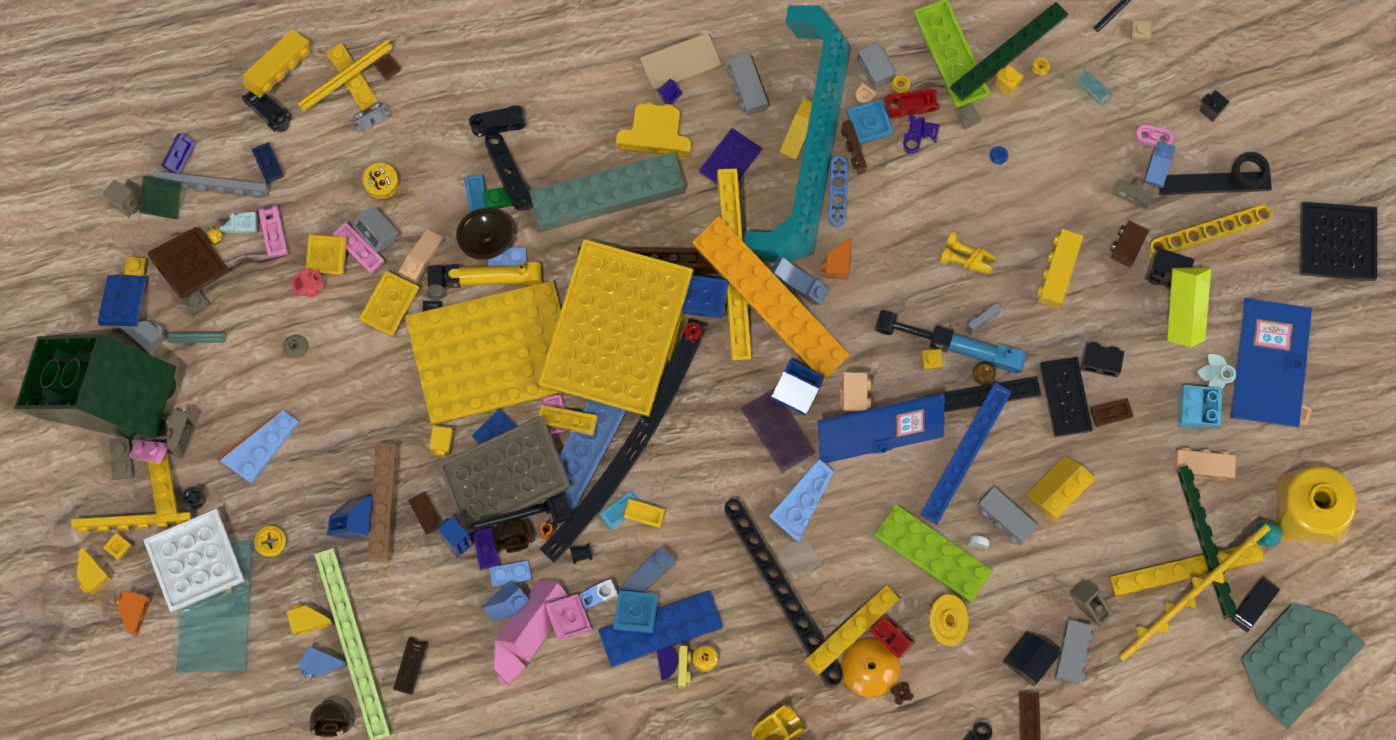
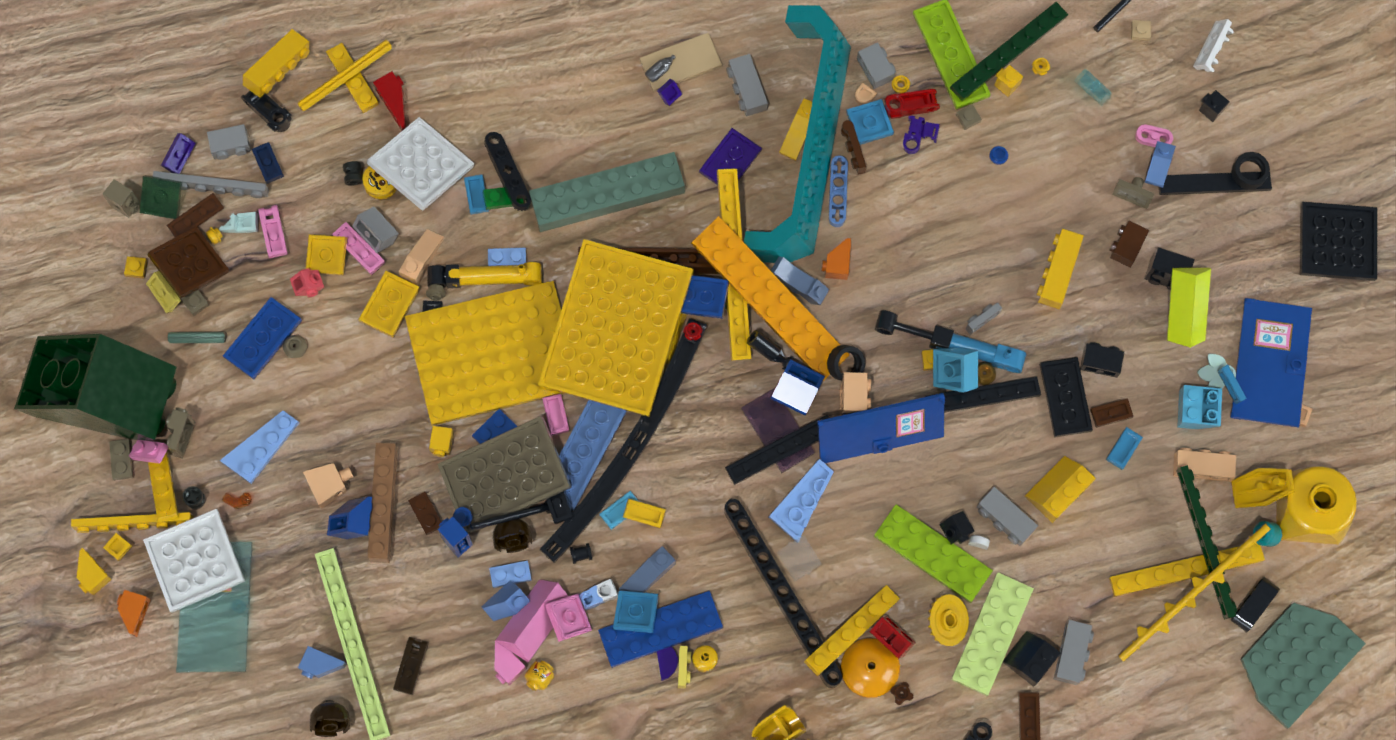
(122, 300): blue plate -> none
(145, 335): light grey slope -> none
(163, 292): none -> light yellow plate
(196, 215): none -> reddish brown tile
(229, 142): none -> light grey brick
(239, 502): none -> clear orange arm
(242, 440): orange axle -> none
(262, 338): none -> blue plate
(262, 537): yellow gear -> none
(306, 620): yellow slope -> none
(327, 483): none -> light nougat torso
(353, 174): none -> pearl dark grey wheel
(376, 112): light grey hinge -> none
(387, 67): reddish brown plate -> none
(391, 92): none -> red slope
(420, 163): none -> white plate
(463, 516): none -> blue plate
(482, 225): dark brown dish -> none
(485, 548): dark purple plate -> none
(498, 121): black piece -> none
(539, 675): none -> yellow head
(544, 526): orange pin -> none
(569, 420): yellow plate -> none
(654, 132): yellow brick -> none
(659, 68): none -> flat silver piece
(767, 348): none -> black wheel
(774, 452): none -> black tile
(835, 355): none -> black tyre
(955, 369): none -> medium azure slope
(957, 528): none -> black brick
(965, 453): blue plate -> none
(976, 255): yellow piece -> none
(992, 634): none -> yellowish green plate
(1091, 603): dark tan slope -> none
(1124, 448): none -> dark azure tile
(1213, 45): none -> white plate
(1216, 227): yellow beam -> none
(1231, 384): none -> dark azure tile
(1262, 487): none -> yellow piece

